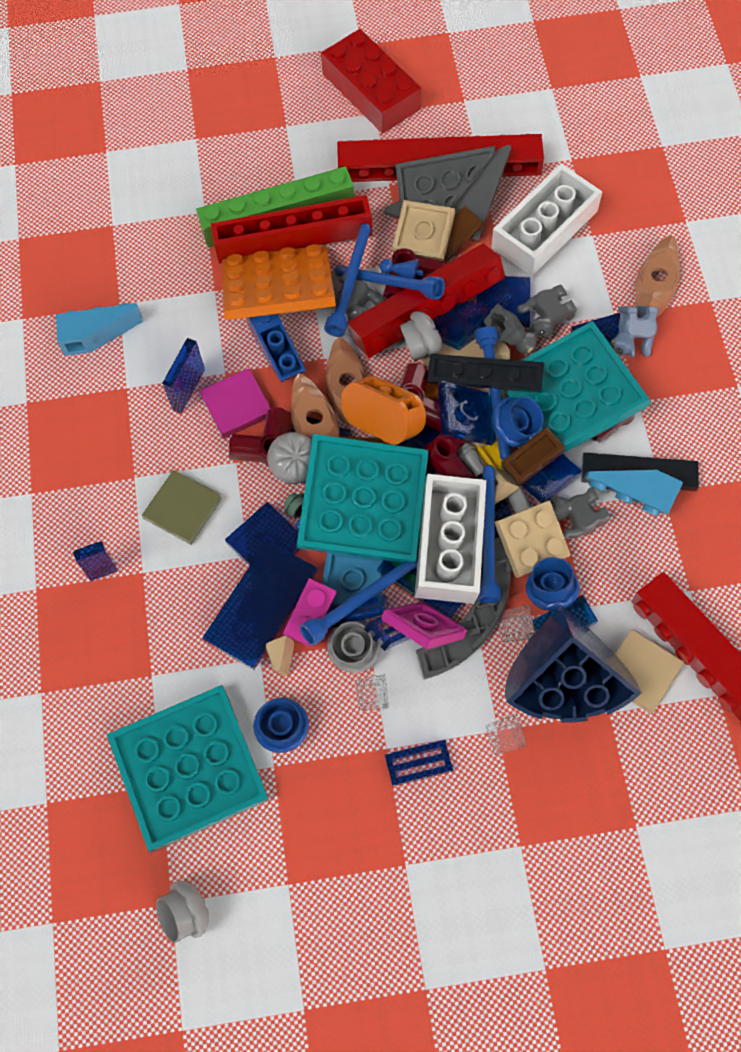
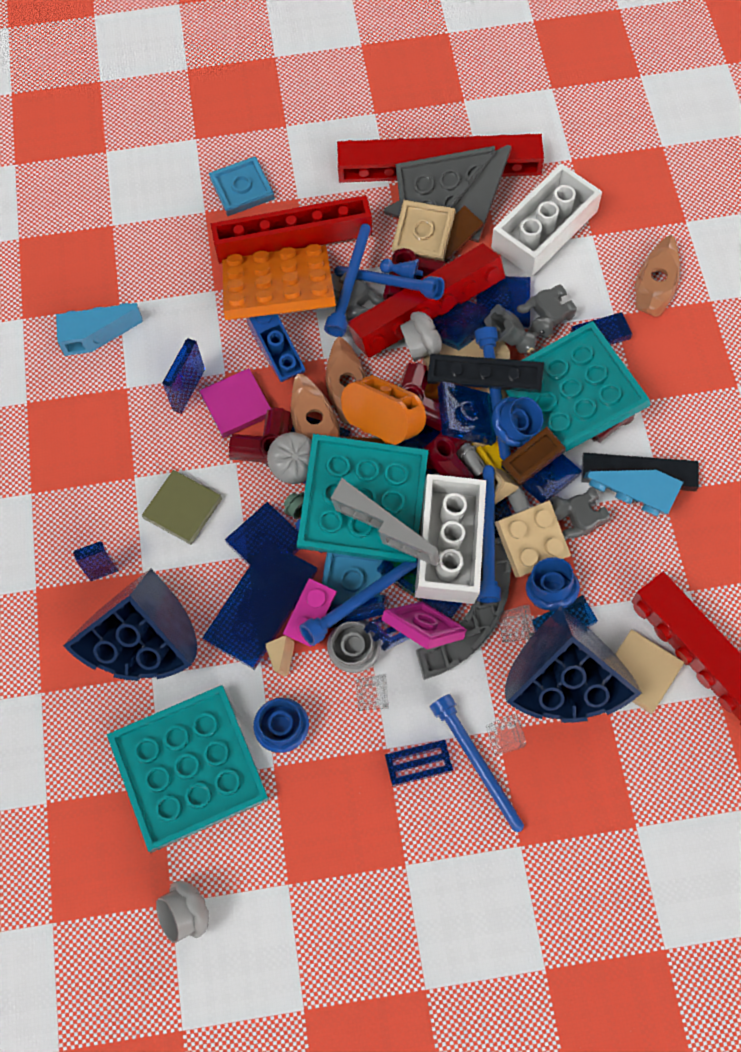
(137, 633): none -> dark blue brick
(241, 186): none -> dark azure tile
(303, 192): bright green brick -> none
(371, 80): red brick -> none
(391, 530): none -> light grey slope
(446, 711): none -> blue piece
(634, 326): sand blue animal -> none

